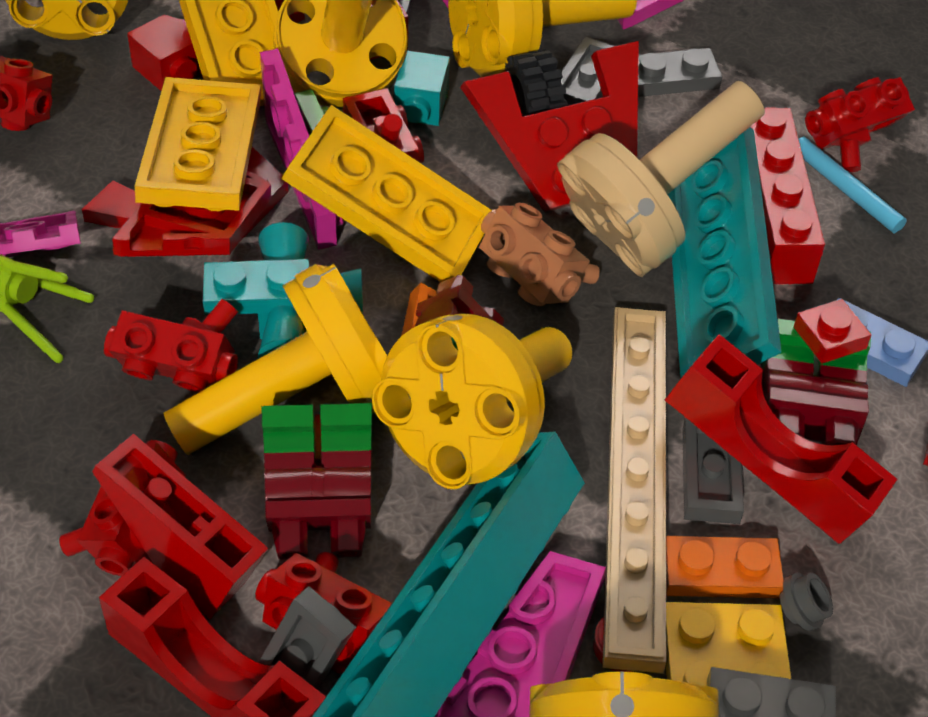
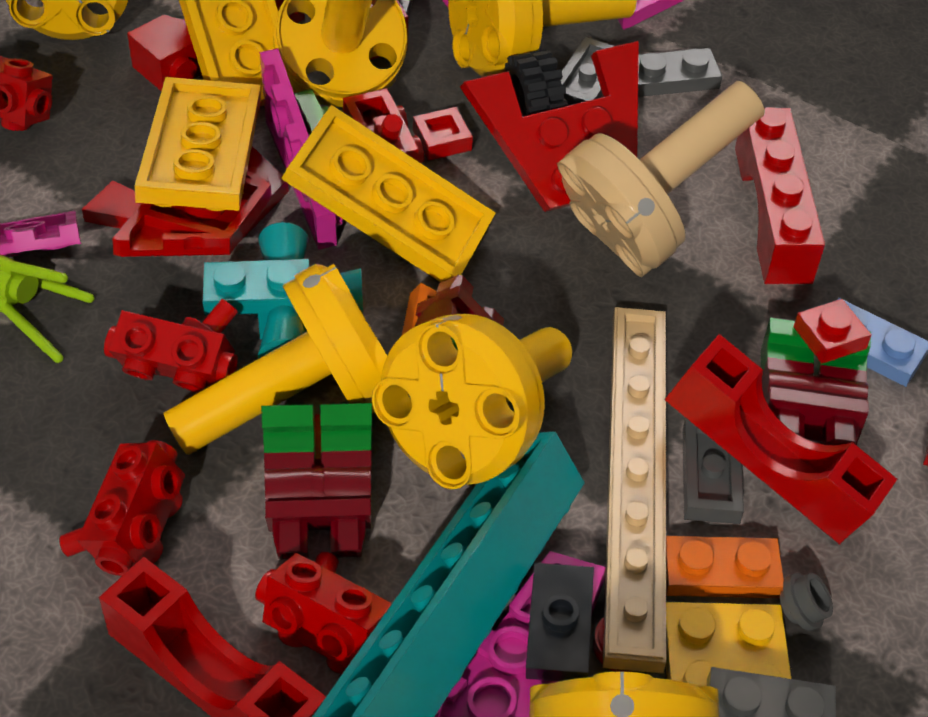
(179, 525): red slope -> none
(309, 638): dark grey plate -> none
(423, 87): teal brick -> none
(442, 133): none -> red plate
(534, 255): nougat brick -> none
(559, 622): none -> black plate
(725, 261): teal plate -> none
(851, 117): red brick -> none
(851, 186): medium azure bar -> none

